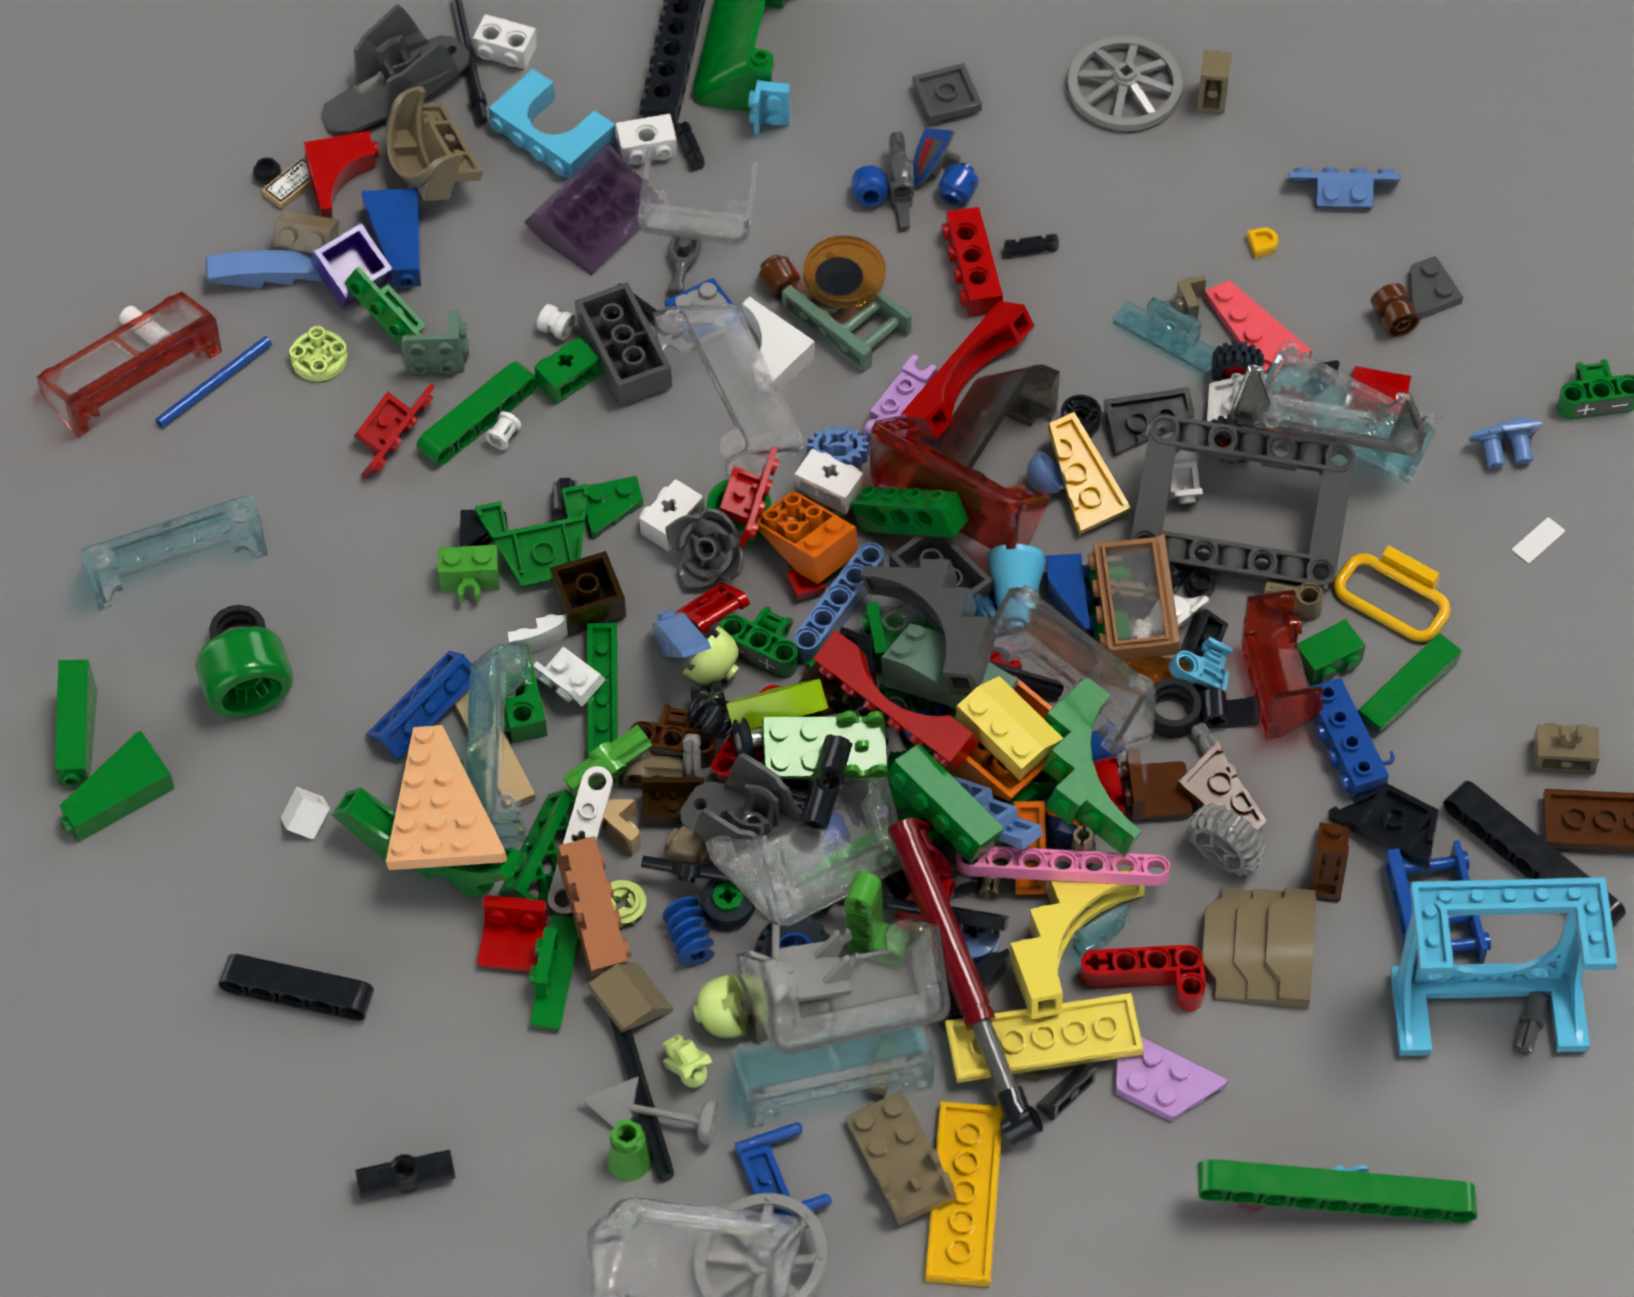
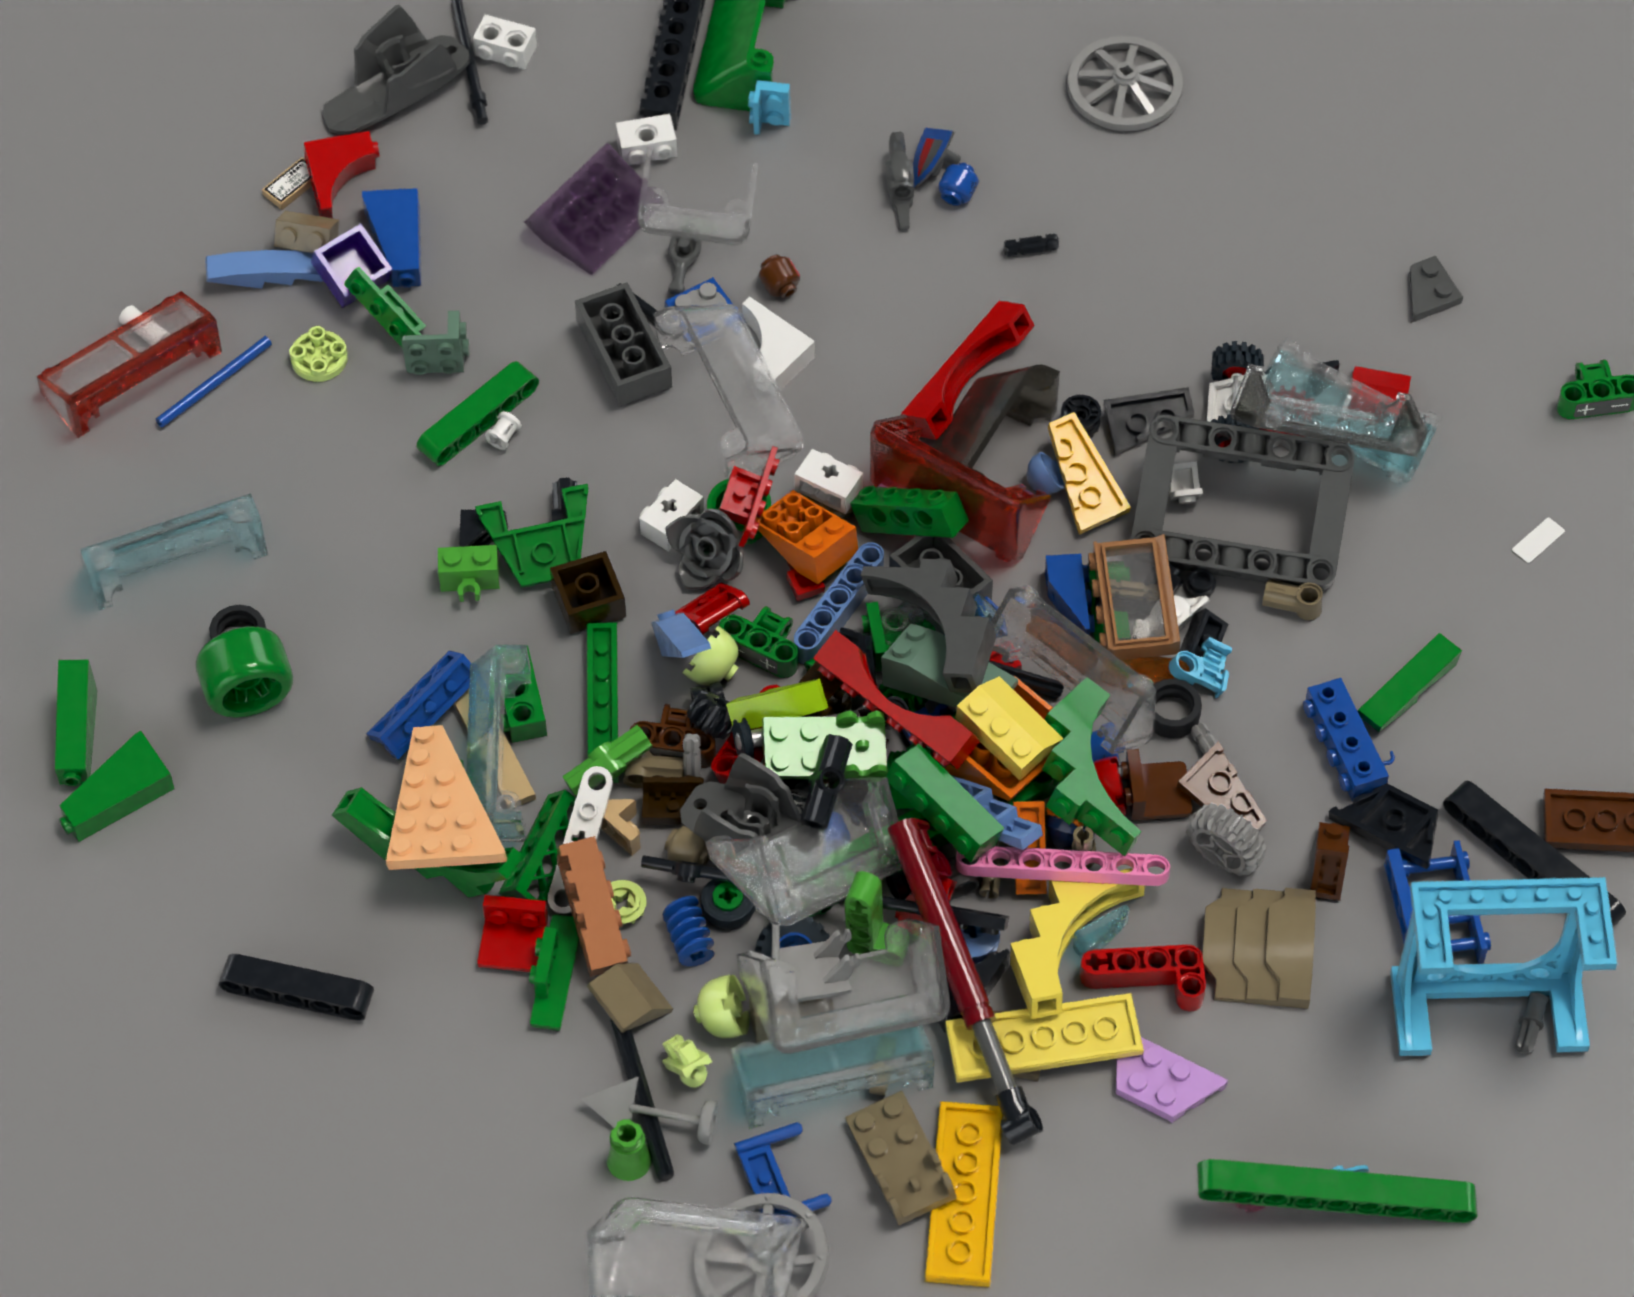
(266, 170): black plate -> none
(305, 813): white panel -> none
(385, 423): red bracket -> none
(385, 1179): black piece -> none
(428, 160): dark tan piece -> none
(548, 632): white slope -> none
(557, 322): white wheel -> none
(562, 152): medium azure arch -> none
(568, 370): green brick -> none
(571, 676): white bracket -> none
(611, 502): green wing -> none
(690, 145): black axle -> none
(839, 334): sand green fence -> none
(841, 445): medium blue gear -> none
(844, 271): clear orange piece -> none
(869, 186): blue head -> none
(900, 392): lavender plate -> none
(946, 93): dark grey plate -> none
(973, 260): red brick -> none
(1014, 568): medium azure cone -> none
(1067, 1090): black slope -> none
(1168, 331): clear light blue bracket -> none
(1187, 294): dark tan bracket -> none
(1214, 81): dark tan brick -> none
(1224, 713): black panel -> none
(1248, 320): coral wing -> none
(1262, 241): yellow tile -> none
(1276, 665): clear red windscreen -> none
(1331, 652): green brick -> none
(1344, 189): medium blue bracket -> none
(1395, 310): reddish brown wheel -> none
(1406, 572): yellow bar -> none
(1514, 430): medium blue connector -> none
(1566, 748): dark tan brick -> none

